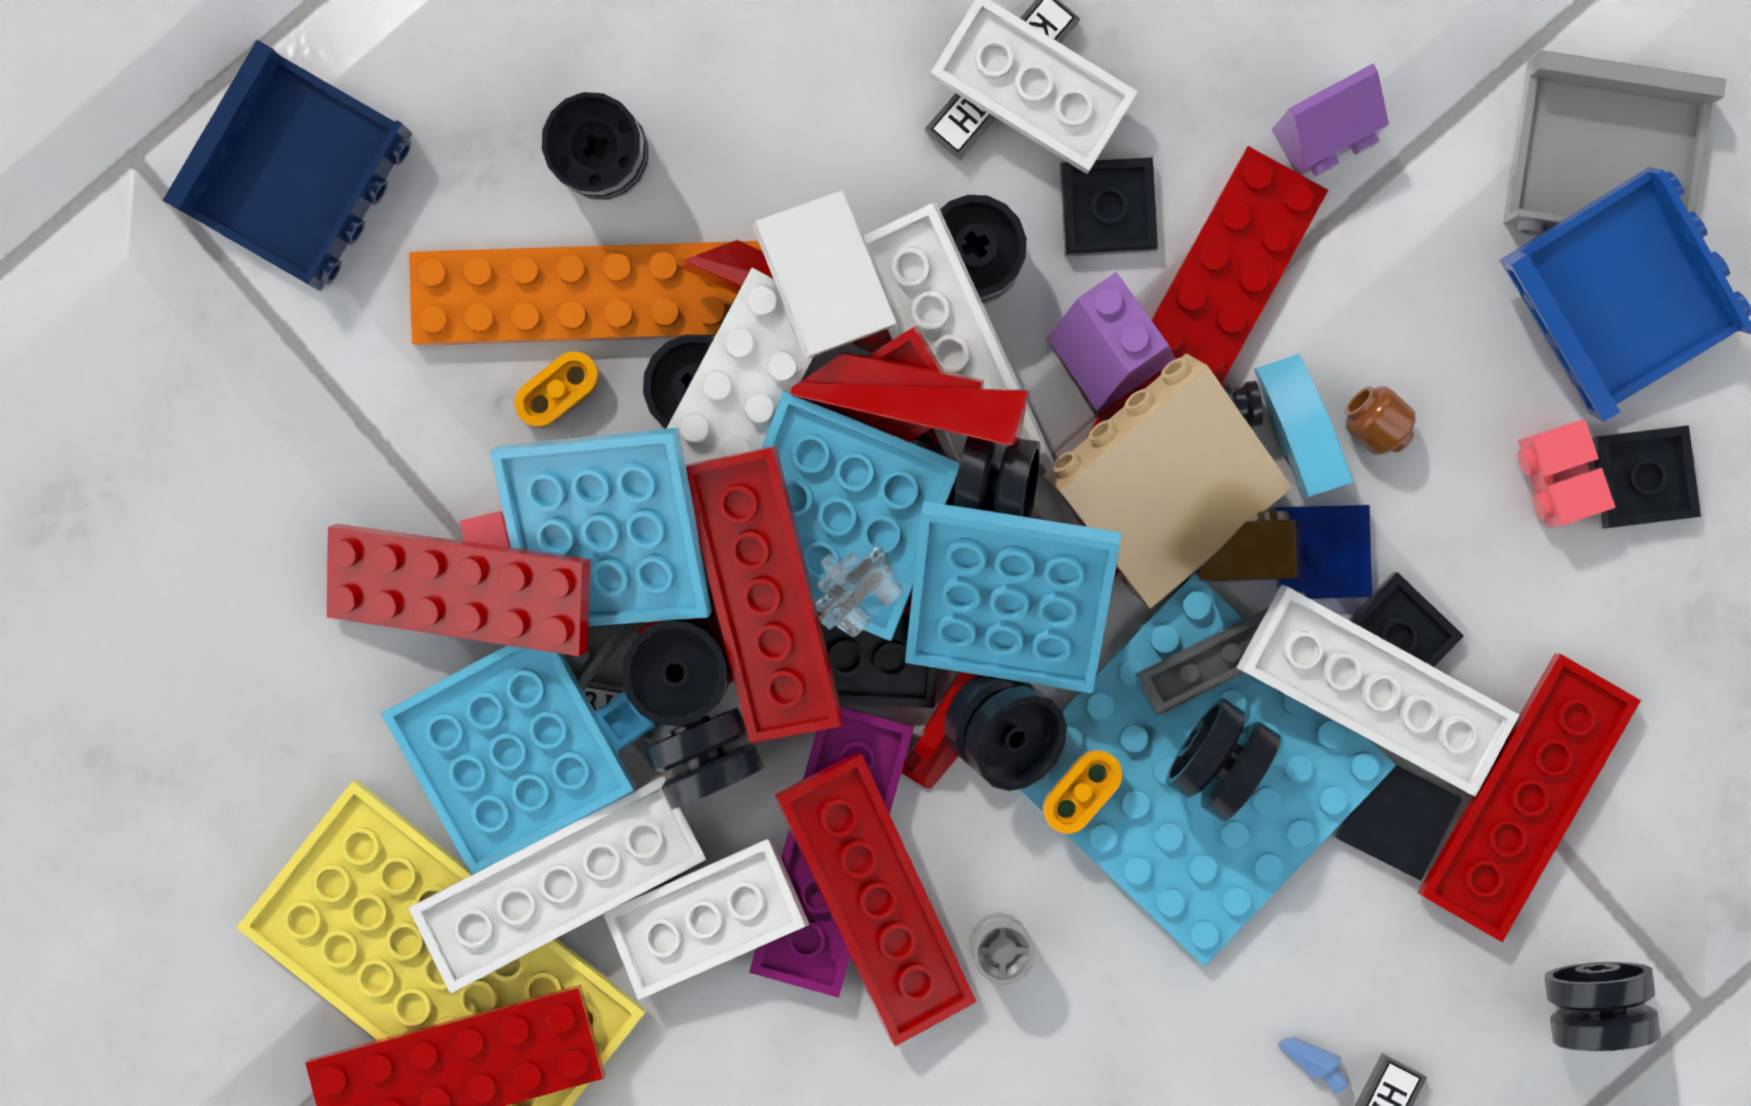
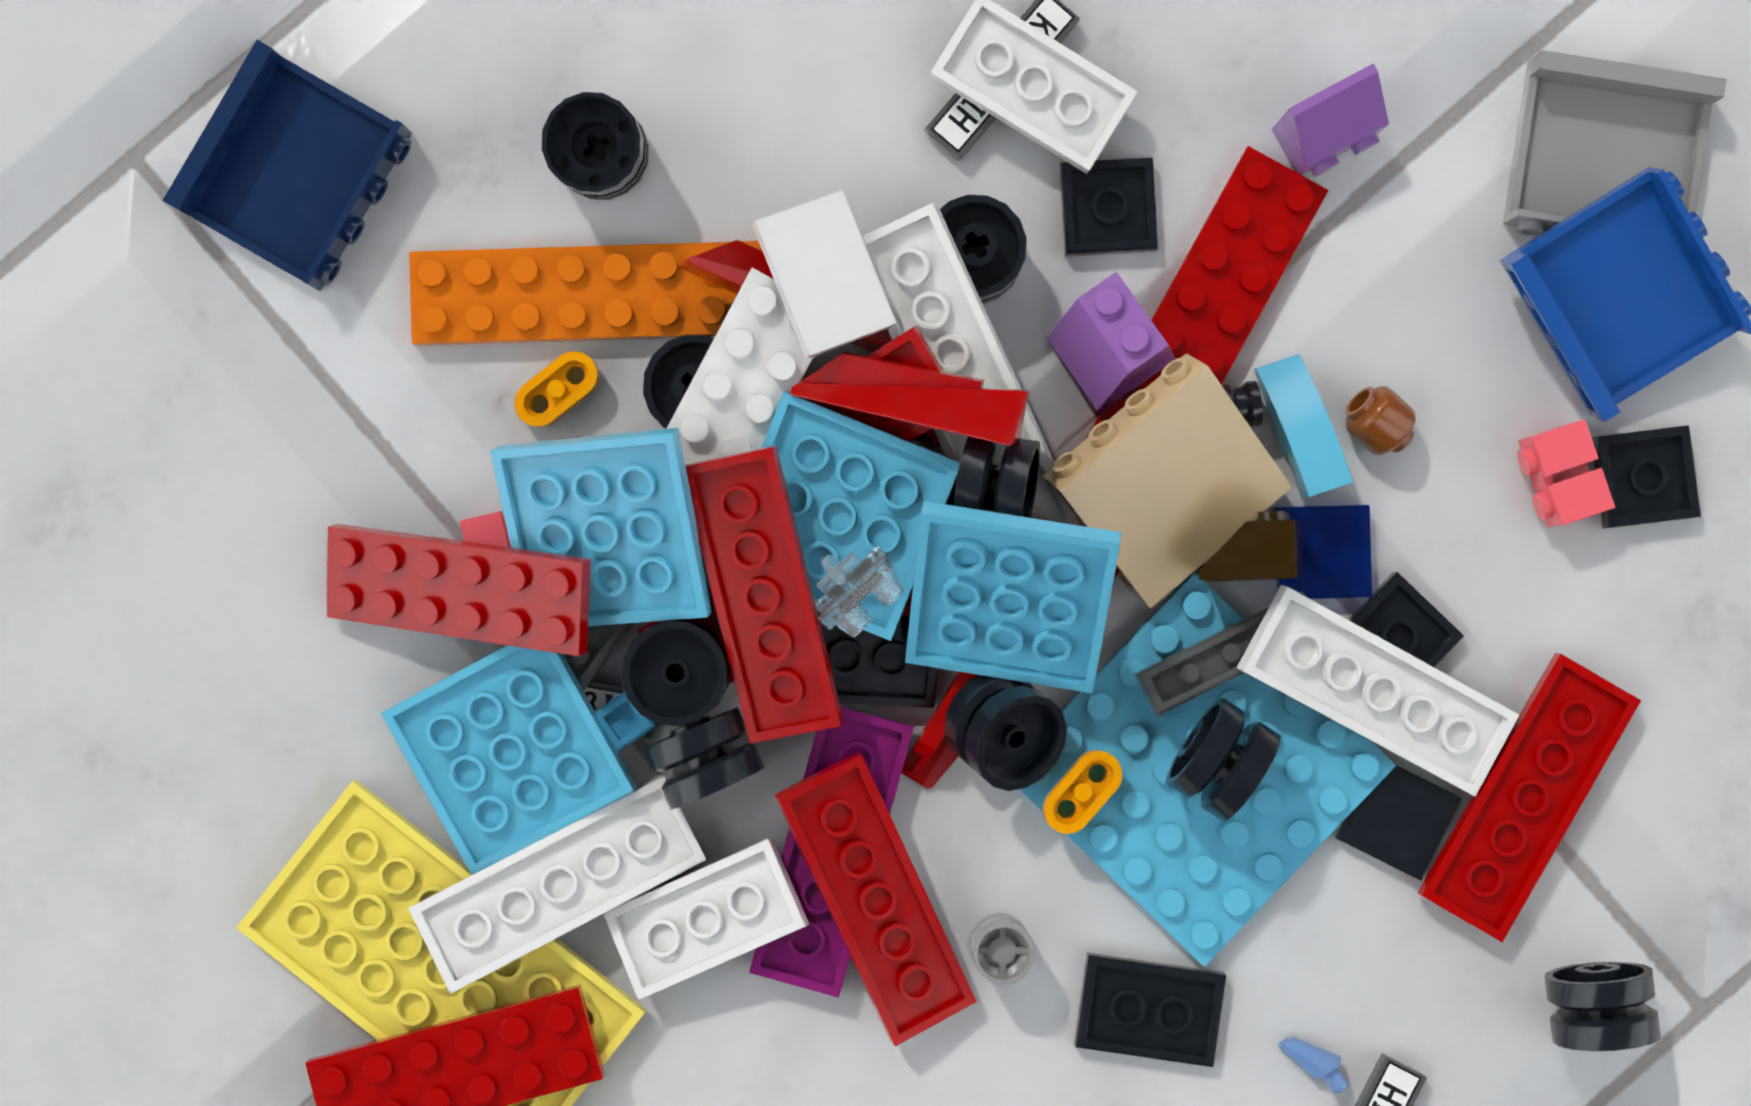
(1150, 1009): none -> black tile

